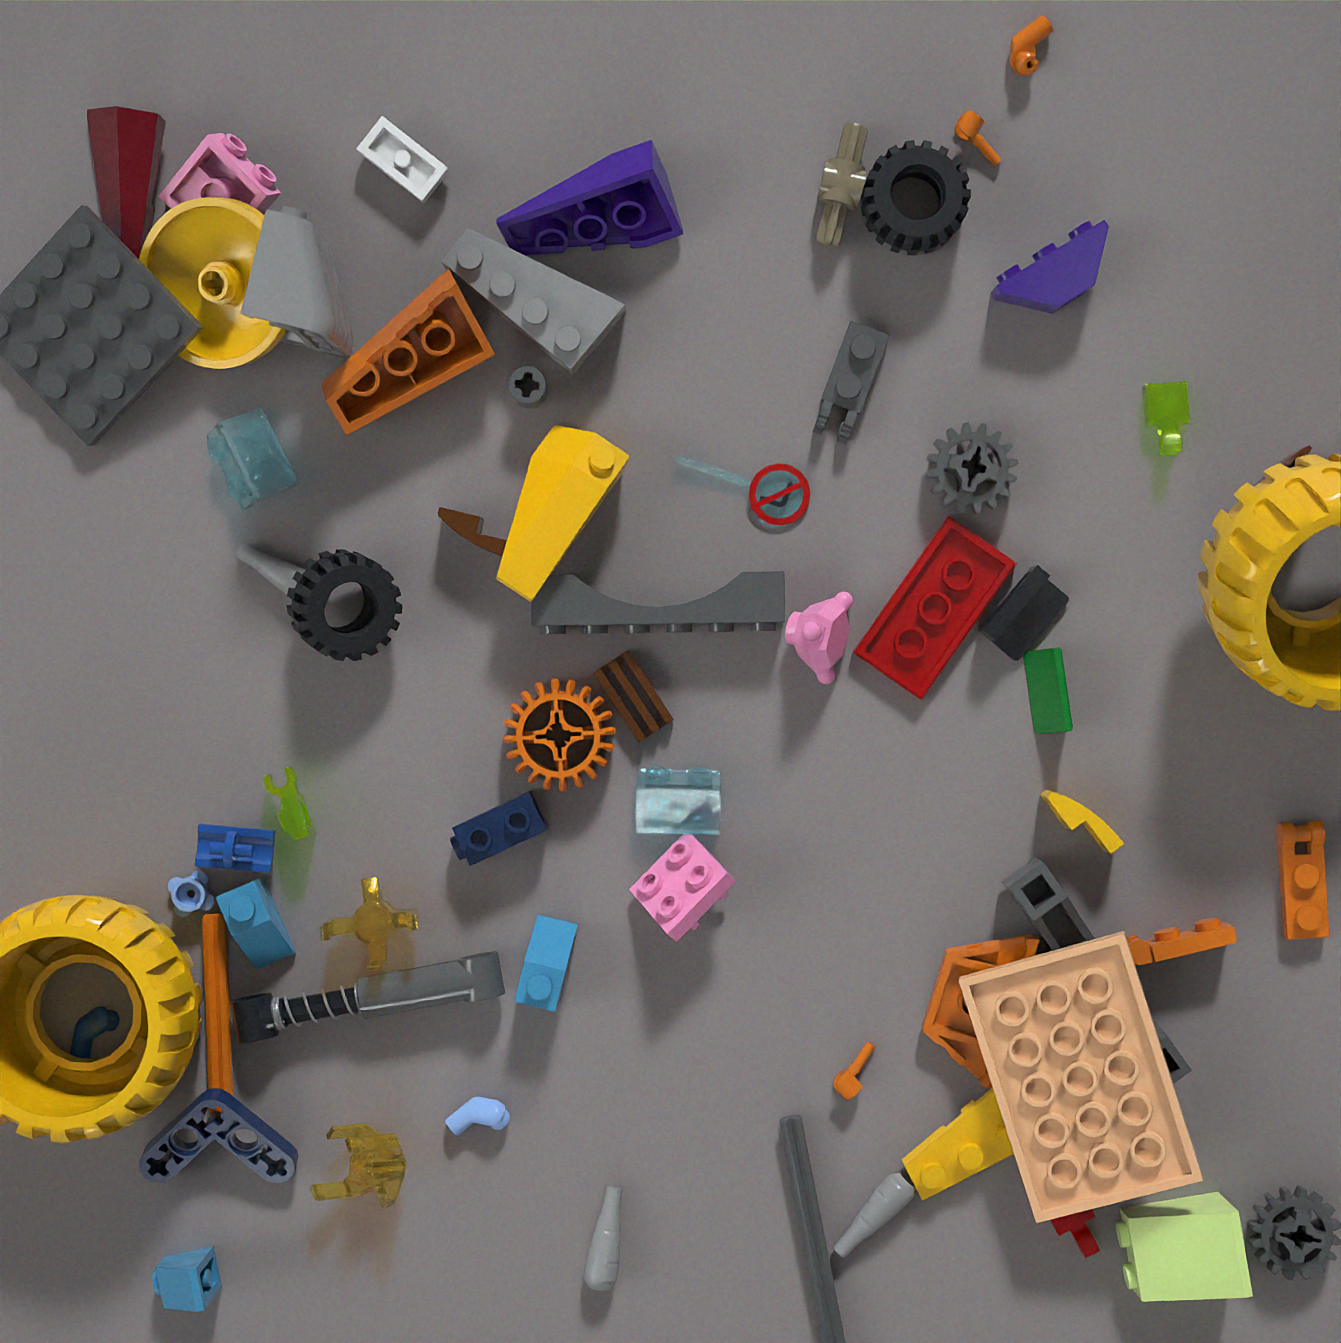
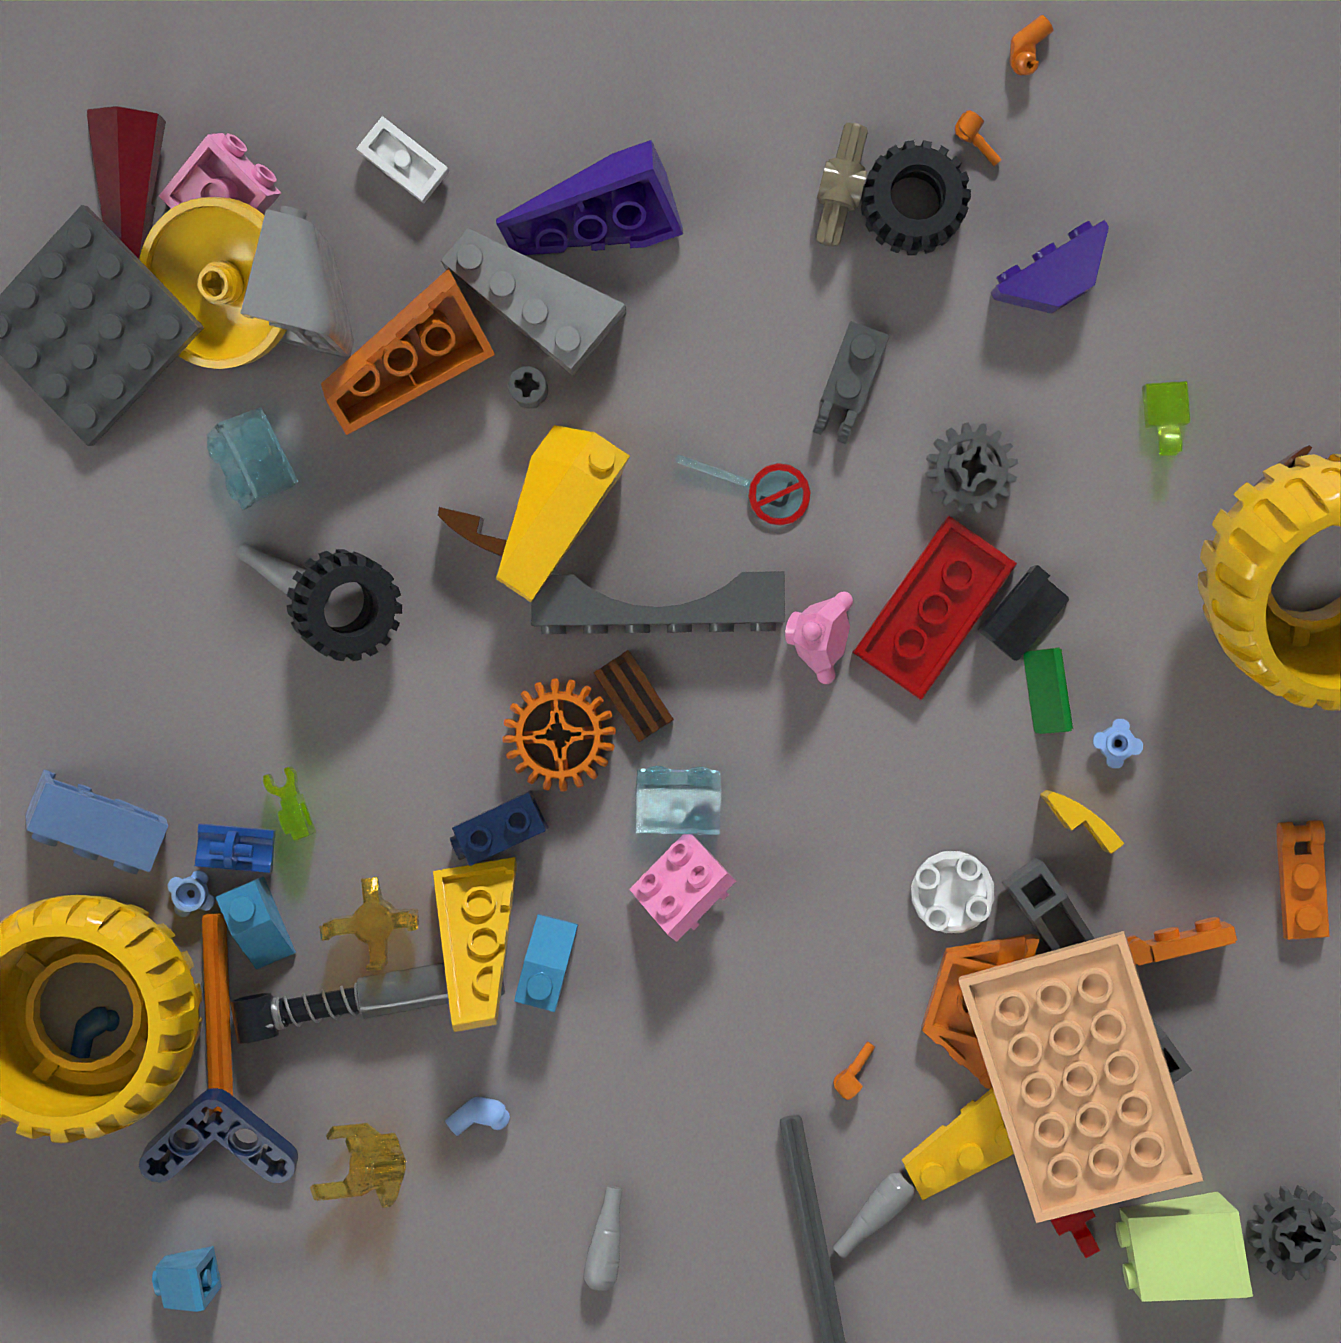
(94, 824): none -> medium blue wedge
(474, 931): none -> yellow wing
(952, 892): none -> white dish
(1106, 739): none -> light blue plate

